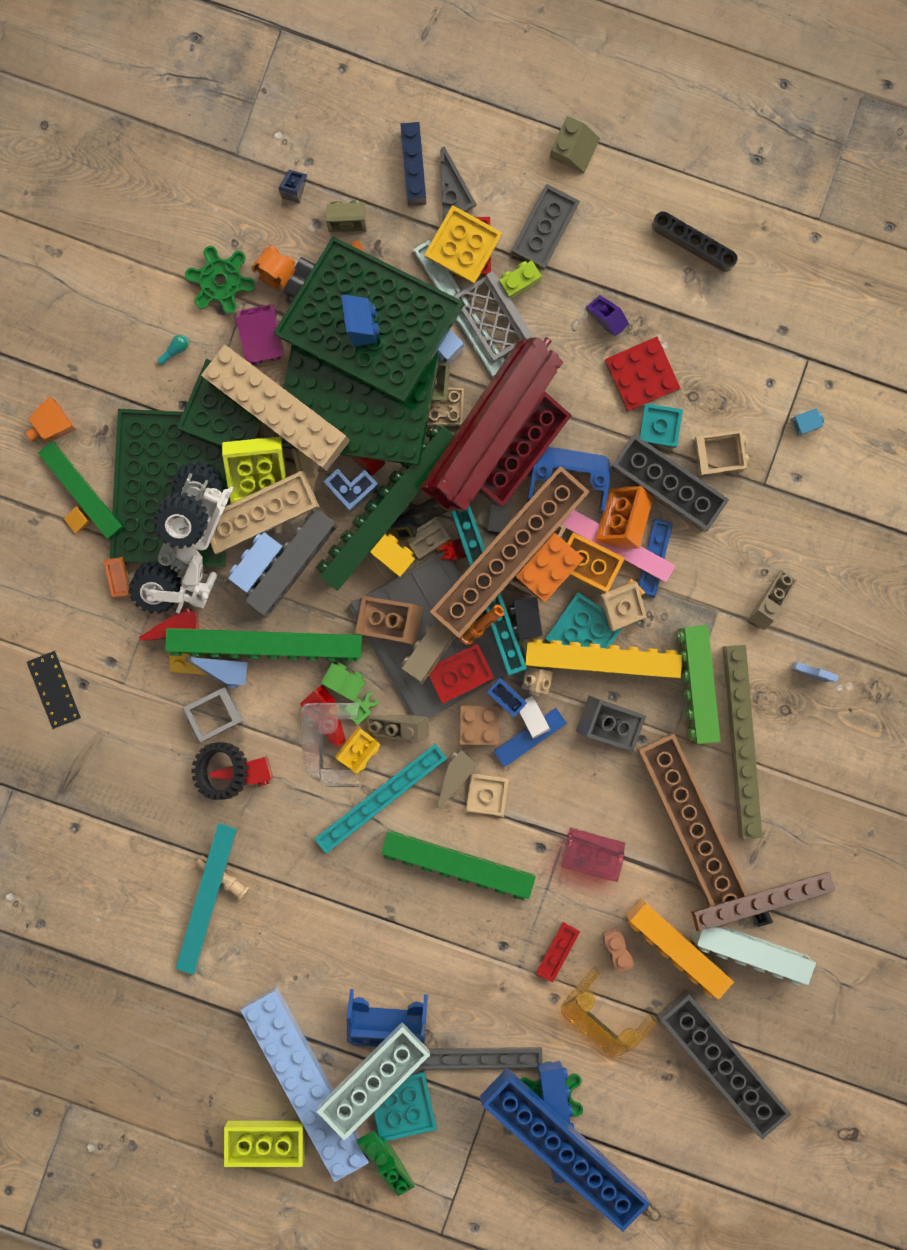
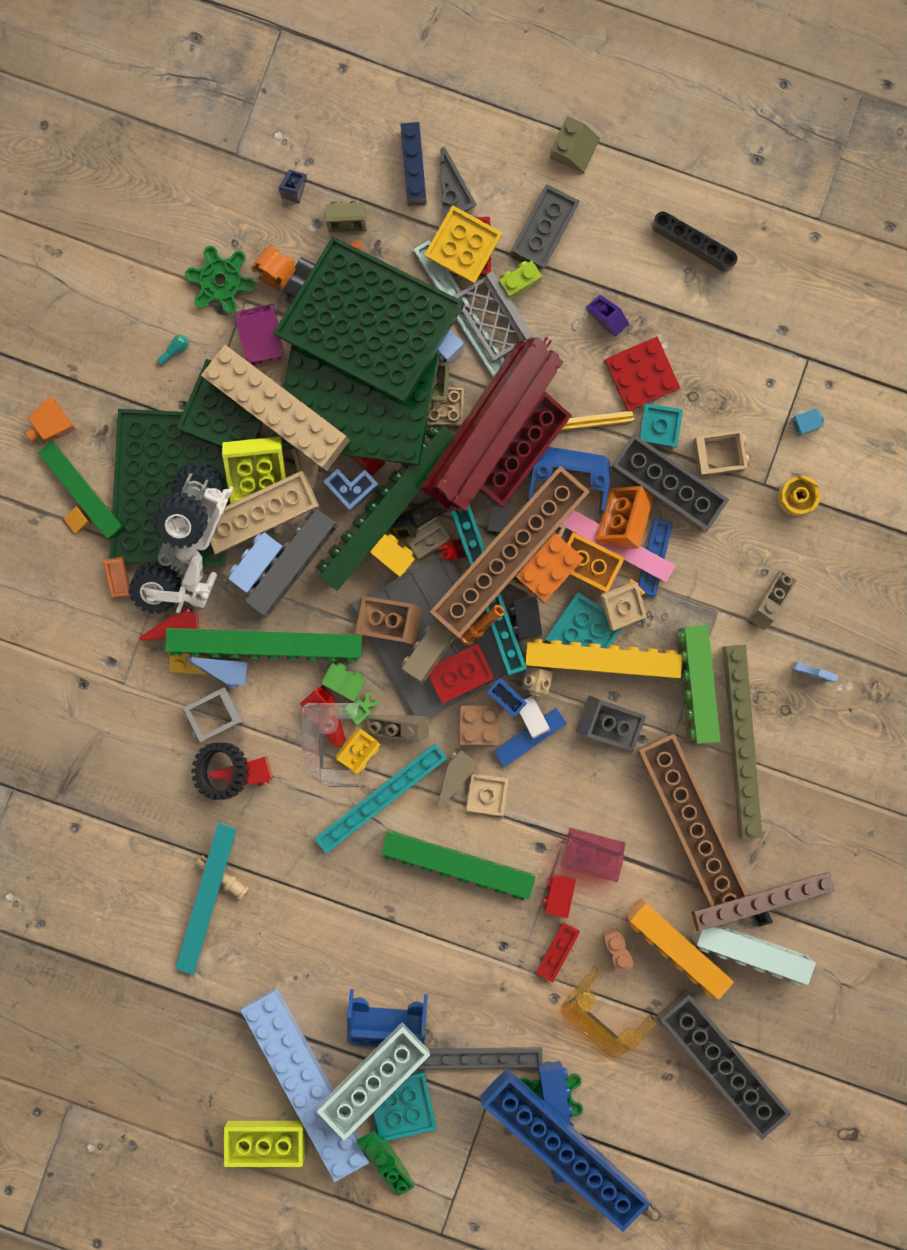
(53, 689): black sticker -> none
(359, 320): blue slope -> none
(559, 895): none -> red brick
(599, 420): none -> yellow axle
(808, 492): none -> yellow brick

